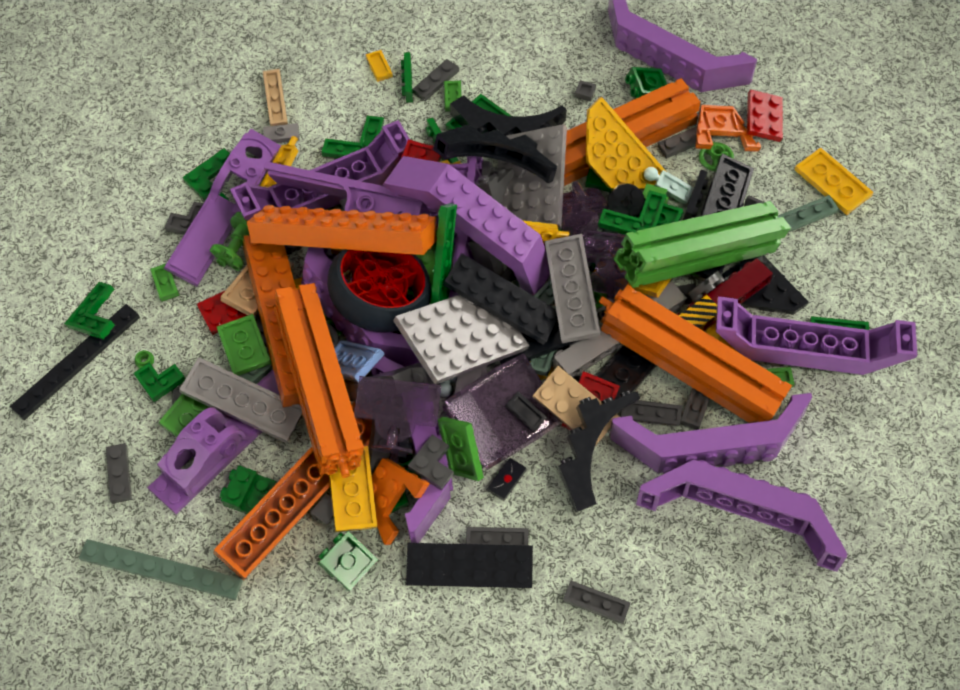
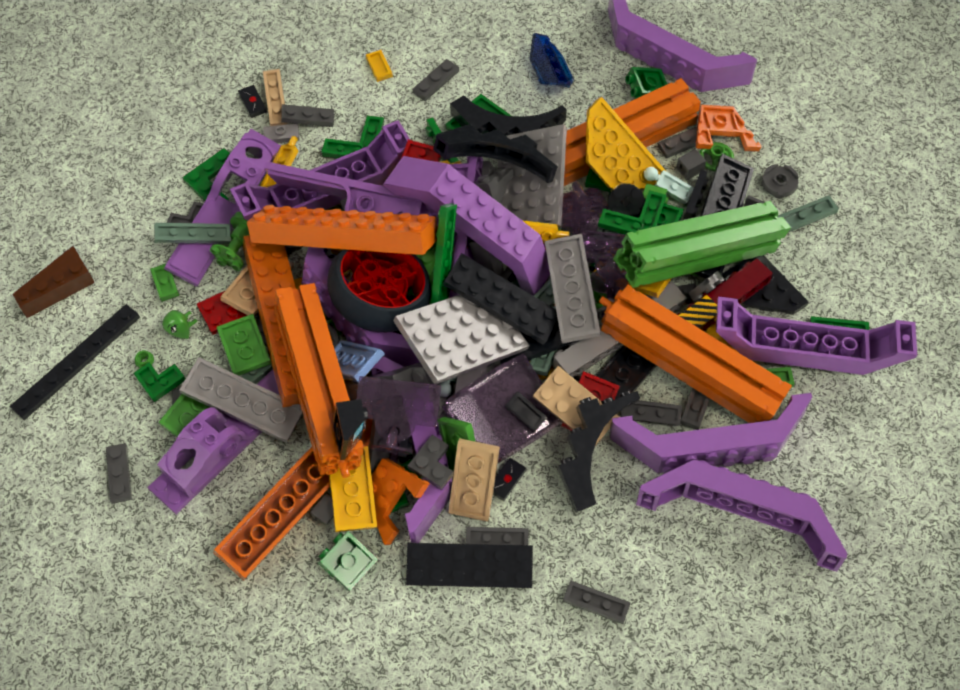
(53, 283): none -> reddish brown wedge
(83, 317): green plate -> none
(161, 569): sand green plate -> none
(177, 324): none -> bright green piece
(192, 233): none -> sand green plate
(245, 489): green plate -> none
(252, 101): none -> black tile
(307, 115): none -> dark grey plate
(349, 425): none -> black slope
(406, 77): green plate -> none
(452, 92): bright green plate -> none
(473, 479): none -> tan plate
(549, 63): none -> clear blue wedge
(585, 90): dark grey plate -> none
(691, 164): none -> dark grey panel
(765, 115): plate -> none
(776, 188): none -> dark grey plate
(834, 180): yellow plate -> none

